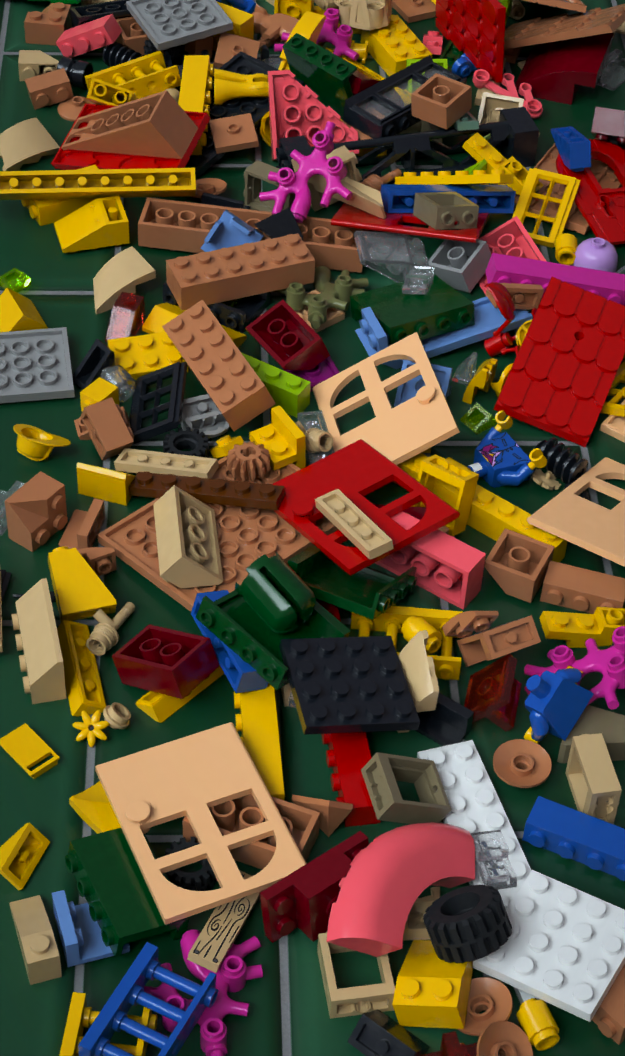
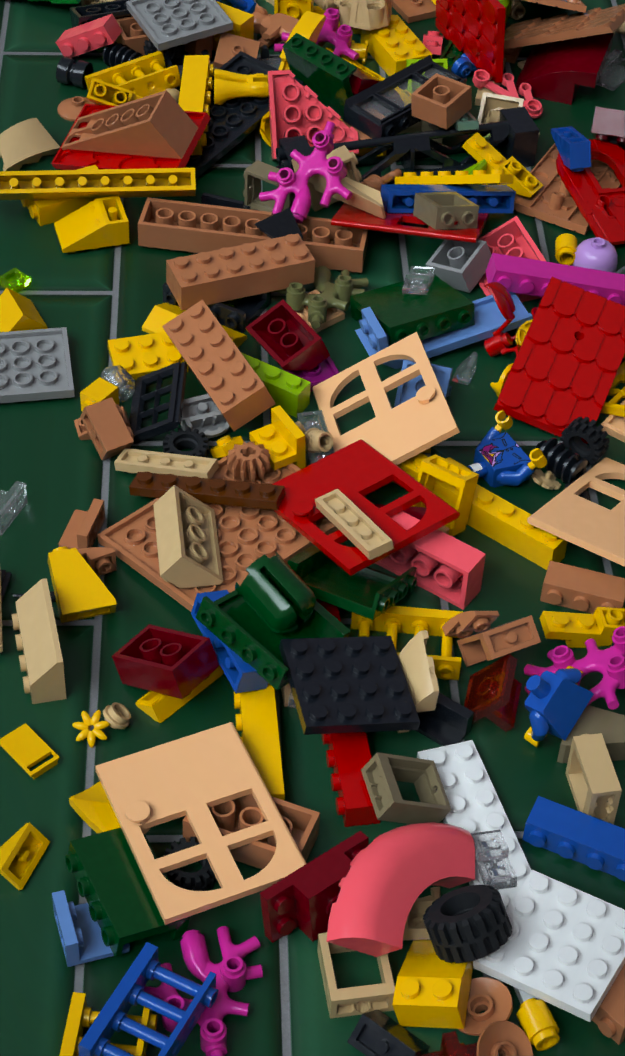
(35, 63): tan slope -> none
(36, 511): nougat slope -> none
(36, 939): tan slope -> none
(37, 443): yellow piece -> none
(47, 25): nougat slope -> none
(49, 88): nougat brick -> none
(80, 669): yellow slope -> none
(93, 364): black slope -> none
(104, 483): yellow slope -> none
(105, 632): tan piece -> none
(119, 276): tan slope -> none
(126, 316): clear red slope -> none
(209, 185): nougat dish -> none
(222, 931): tan tile -> none
(230, 232): medium blue panel -> none
(233, 133): nougat plate -> none
(331, 812): nougat slope -> none
(390, 253): clear slope -> none
(415, 624): yellow brick -> none
(478, 419): clear neon green slope -> none
(481, 380): yellow slope -> none
(519, 564): nougat slope -> none
(522, 754): nougat dish -> none
(523, 295): nougat panel -> none
(566, 203): yellow piece -> none
(591, 433): none -> black tyre

